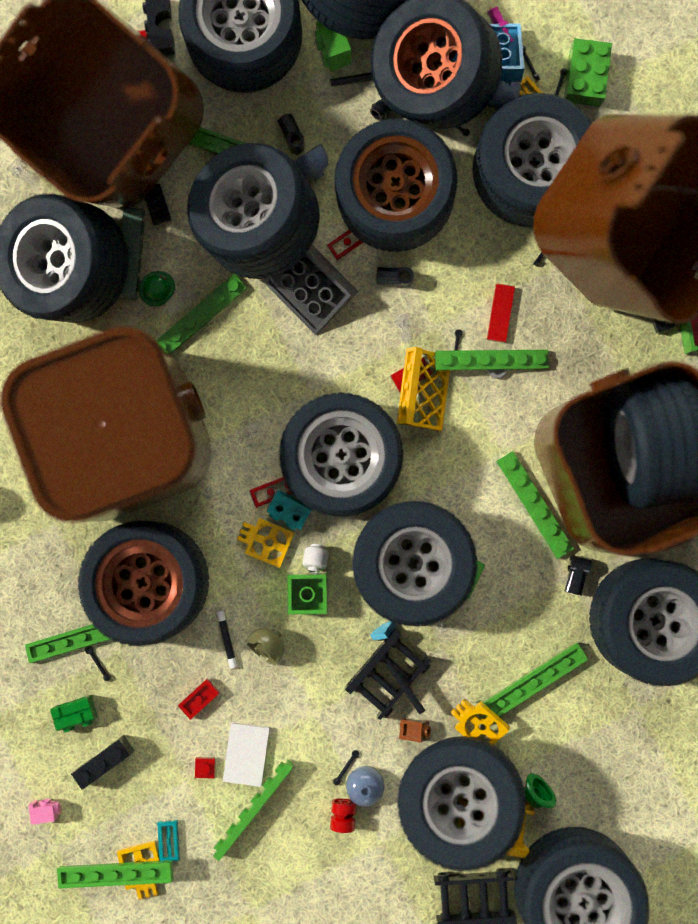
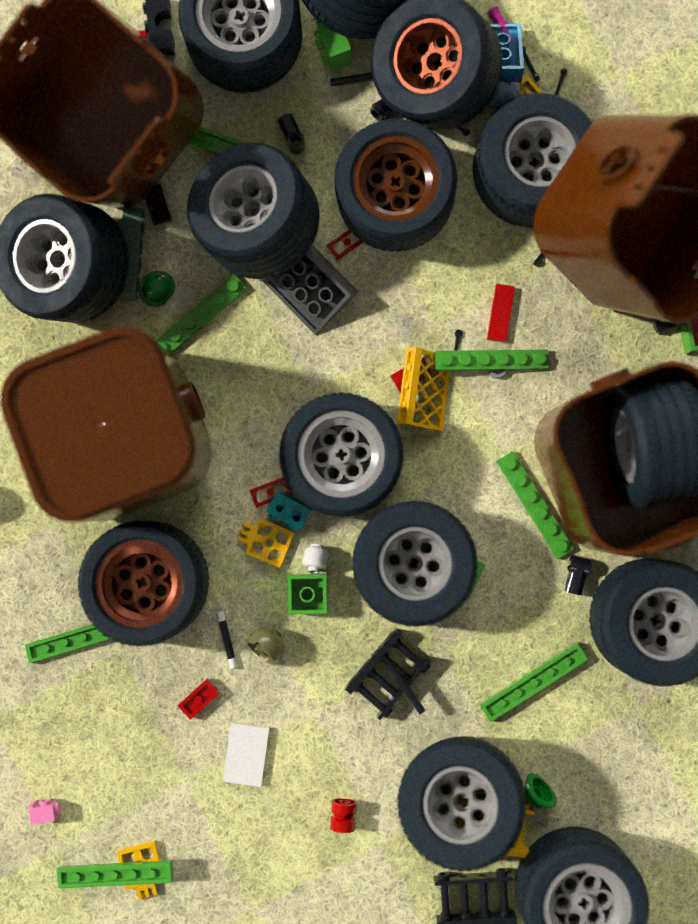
(73, 713): green brick -> none
(89, 650): black hinge -> none
(102, 762): black arch -> none
(168, 823): teal tile -> none
(205, 767): red plate -> none
(248, 814): bright green plate -> none
(313, 163): sand blue cylinder -> none
(355, 754): black hinge -> none
(365, 786): sand blue cylinder -> none
(383, 631): medium azure tile -> none
(391, 276): black piece -> none
(414, 730): dark orange bracket -> none
(466, 711): yellow piece -> none
(587, 72): bright green brick -> none

